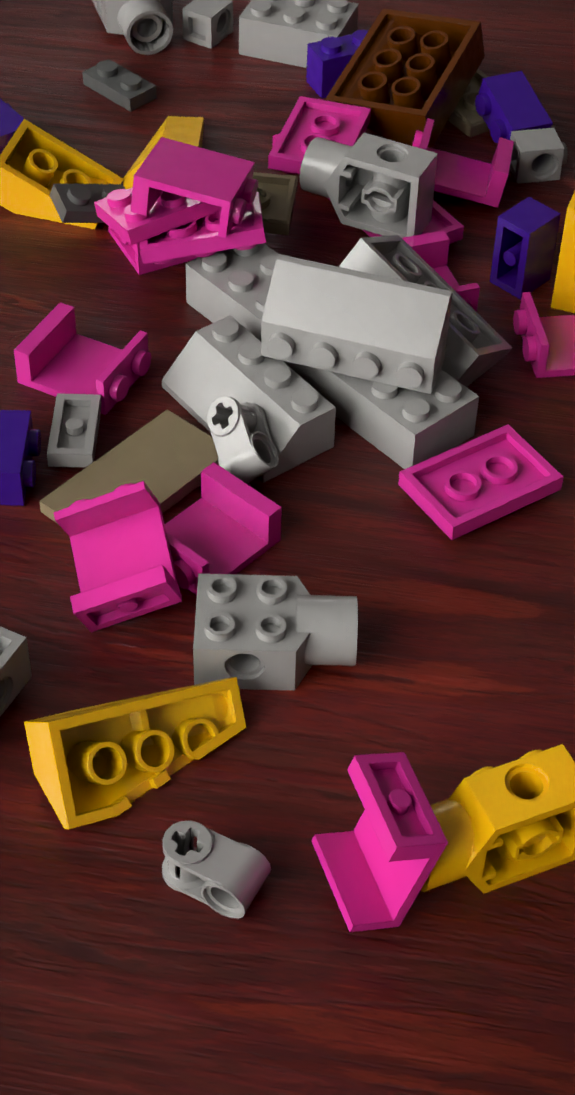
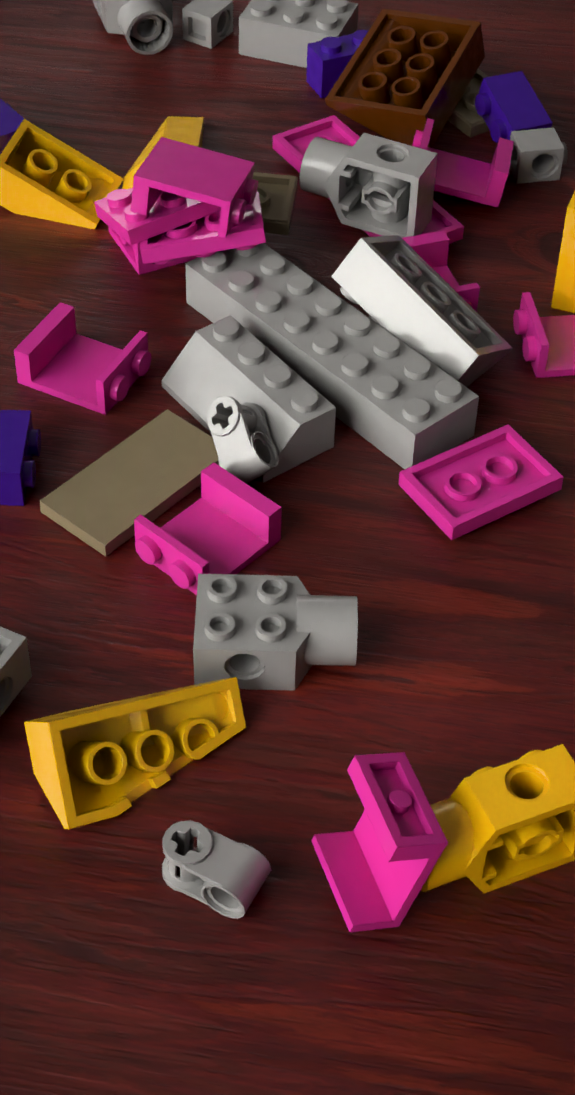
(74, 430): light grey plate -> none
(76, 201): dark grey plate -> none
(119, 85): dark grey plate -> none
(119, 556): dark pink panel -> none
(316, 119): dark pink plate -> none
(356, 323): light grey slope -> none
(524, 247): dark purple brick -> none

